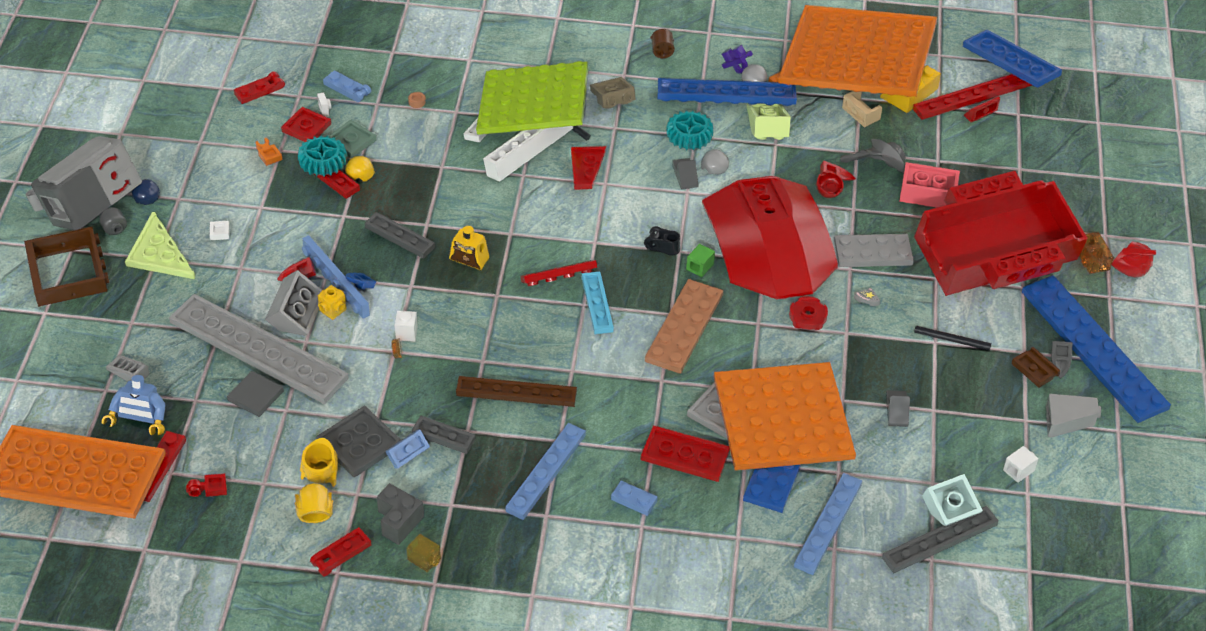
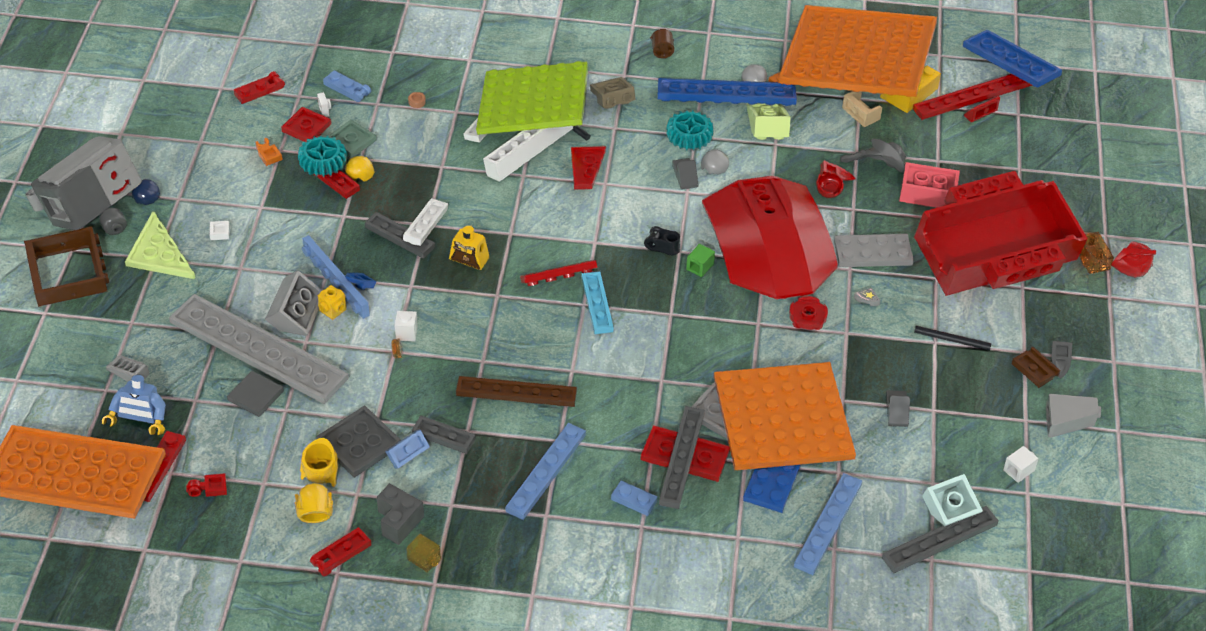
(304, 266): red plate -> none
(425, 222): none -> white plate
(681, 457): none -> dark grey plate
(684, 326): nougat plate -> none
(735, 57): dark purple hips -> none
(1096, 349): blue plate -> none

